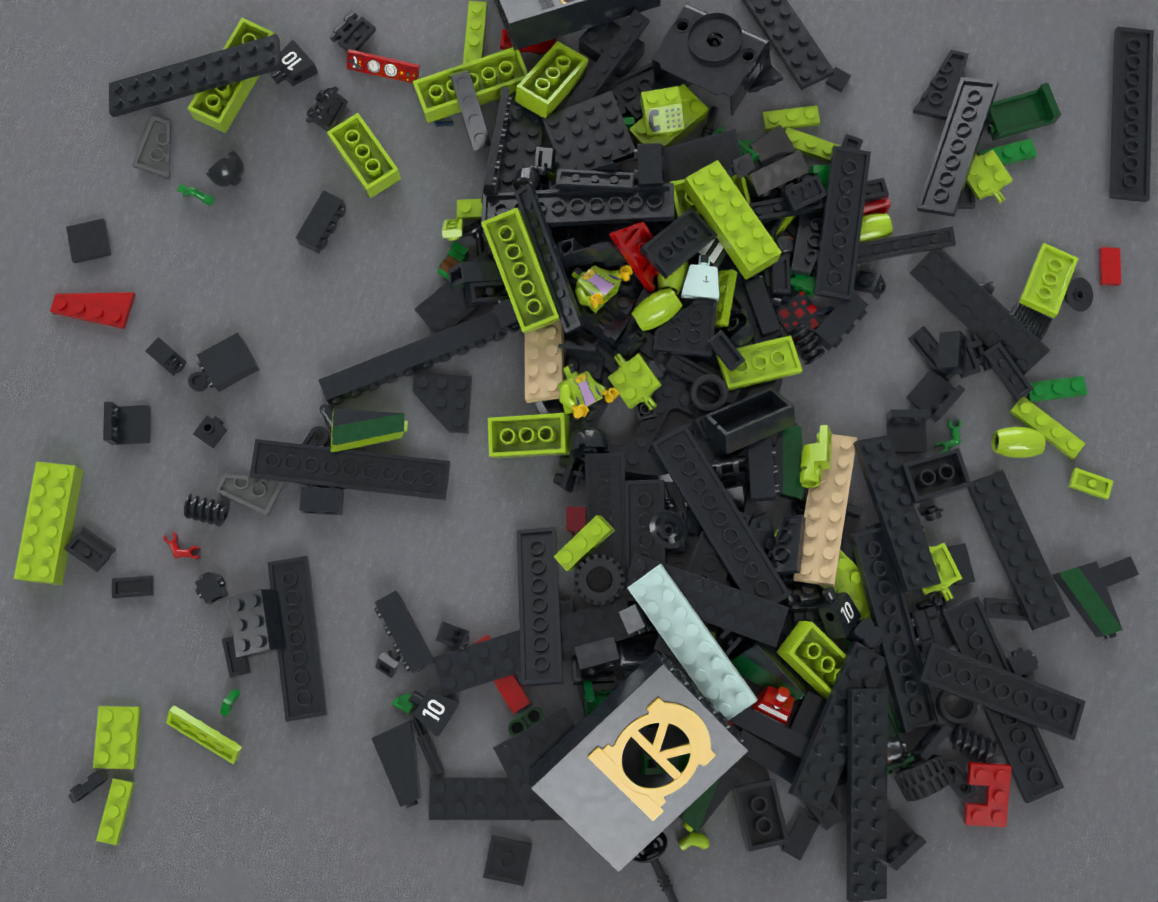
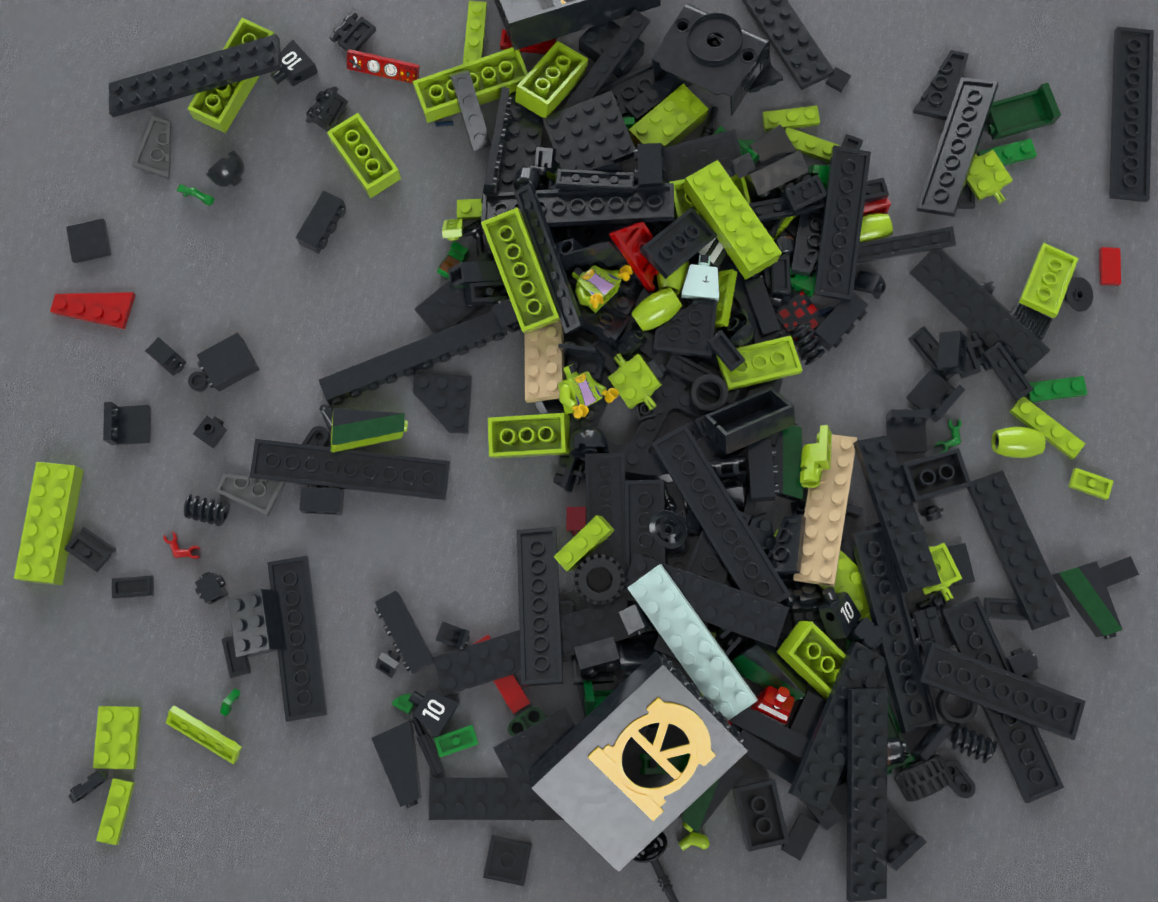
(456, 741): none -> green plate
(662, 111): lime slope -> none
(997, 782): red plate -> none

